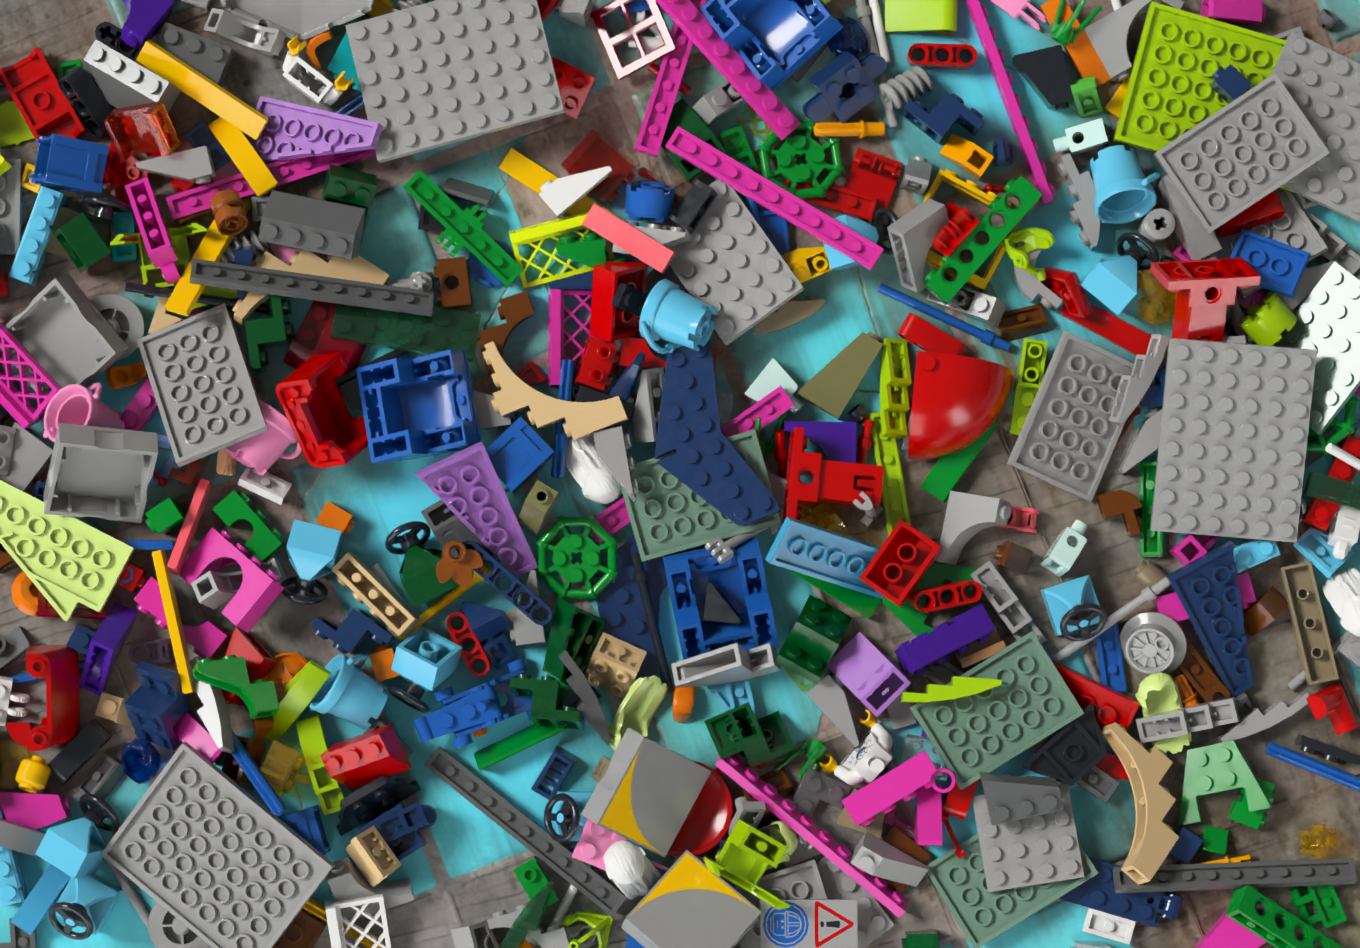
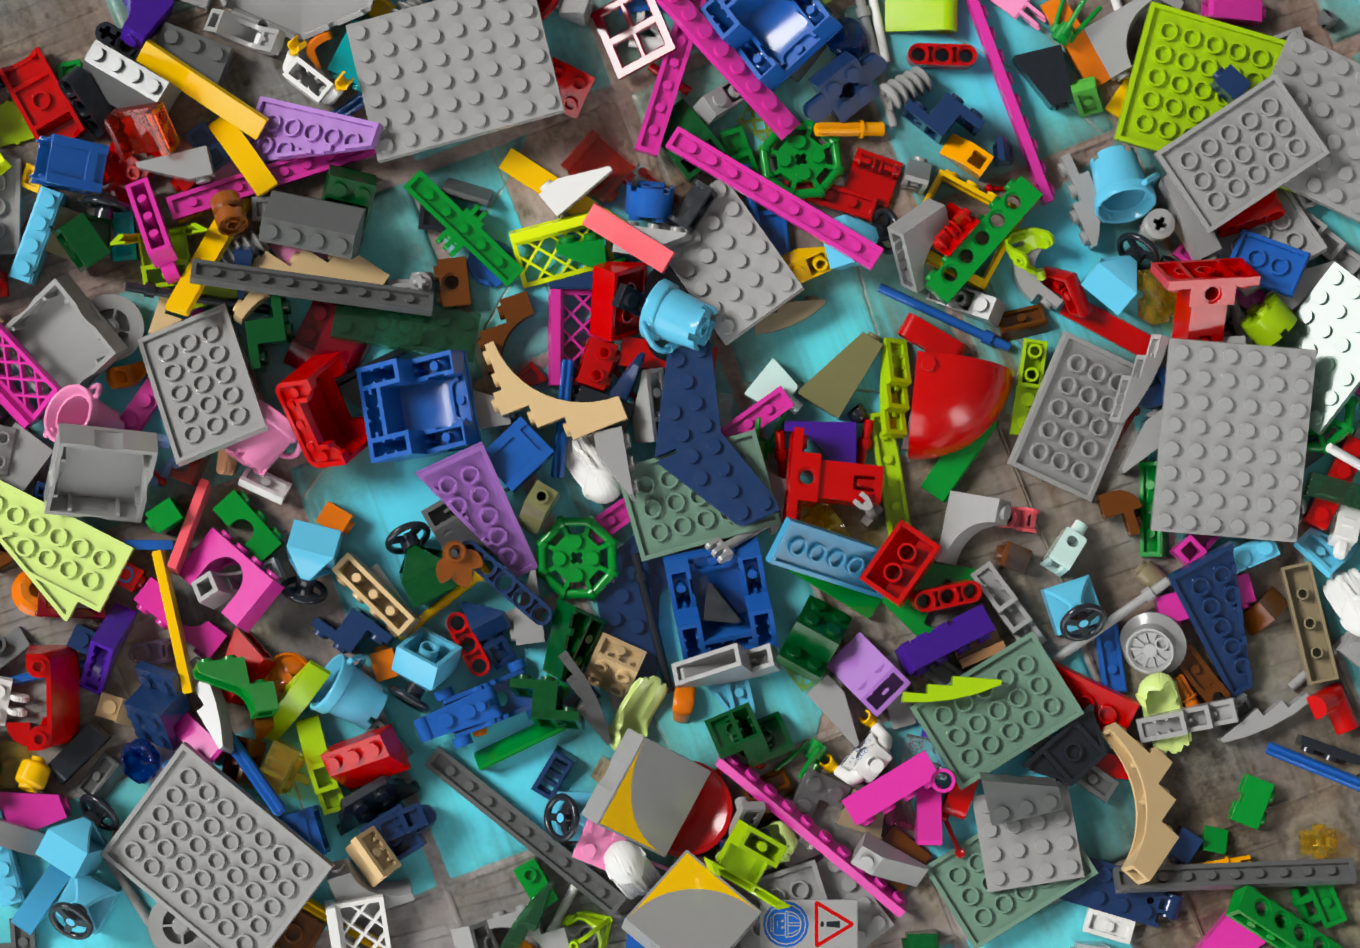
(1093, 134): light aqua torso -> none
(1218, 770): wing -> none

